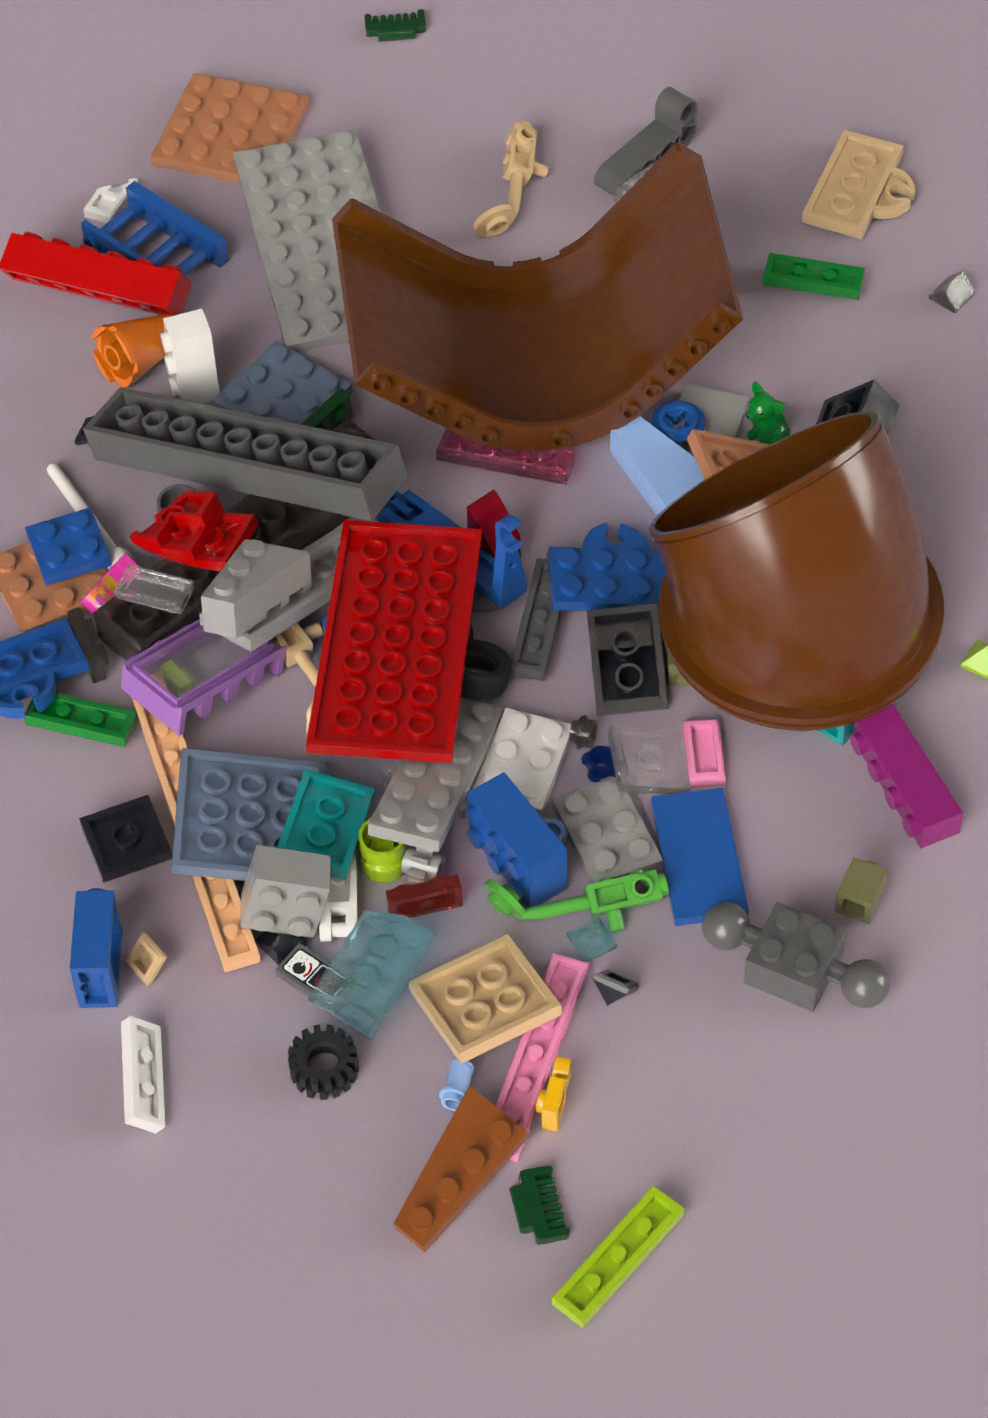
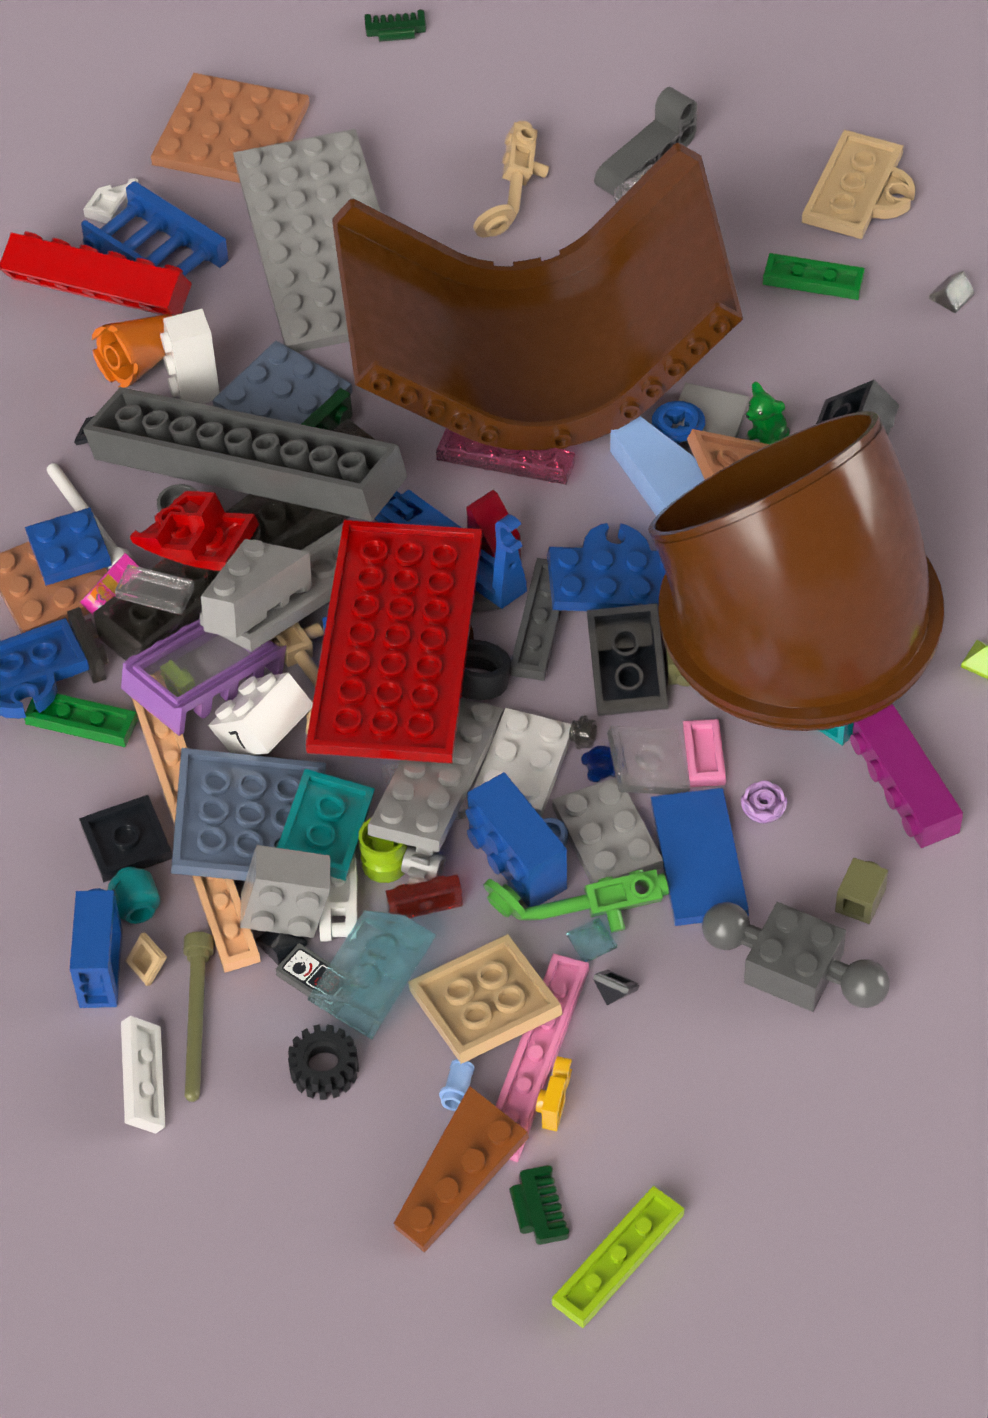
(135, 894): none -> teal head
(198, 949): none -> olive piece
(260, 714): none -> white brick
(763, 792): none -> lavender plate

